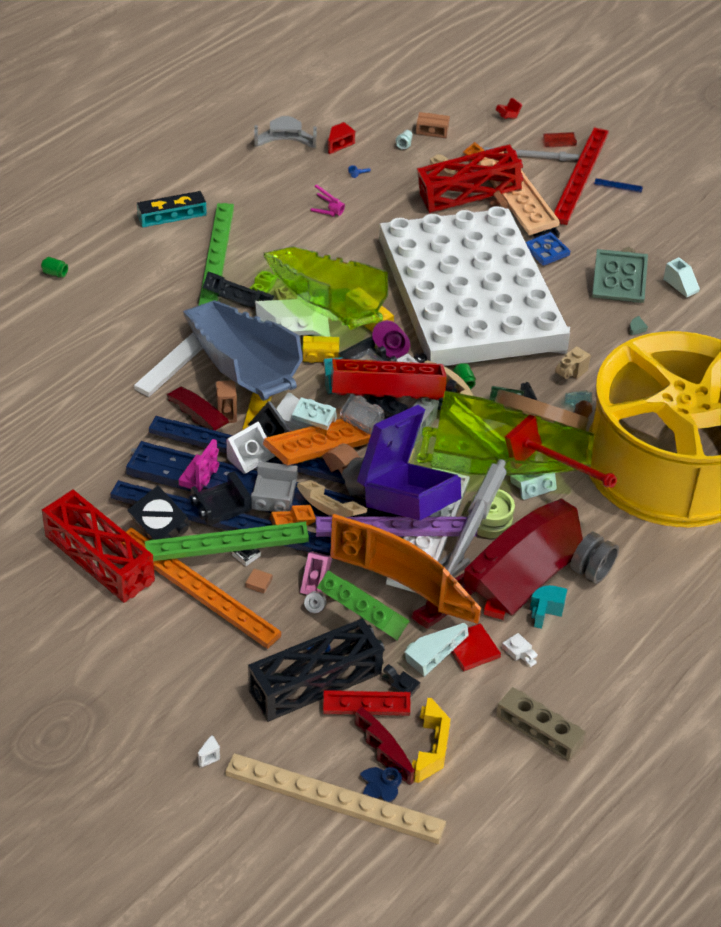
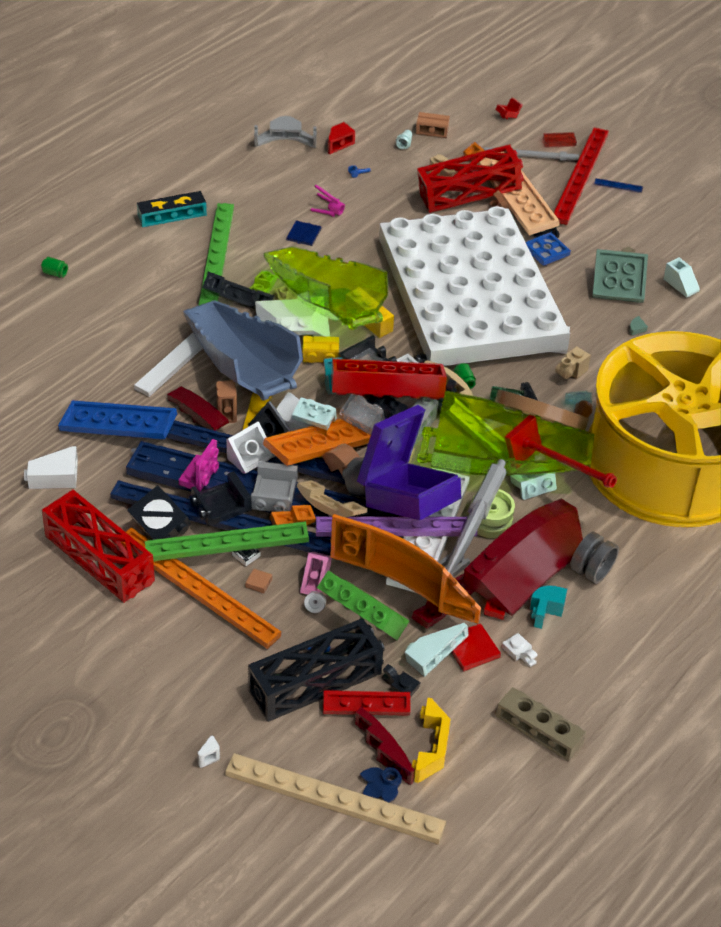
(53, 470): none -> white slope
(118, 419): none -> blue plate
(304, 233): none -> clear blue piece
(392, 338): magenta piece -> none

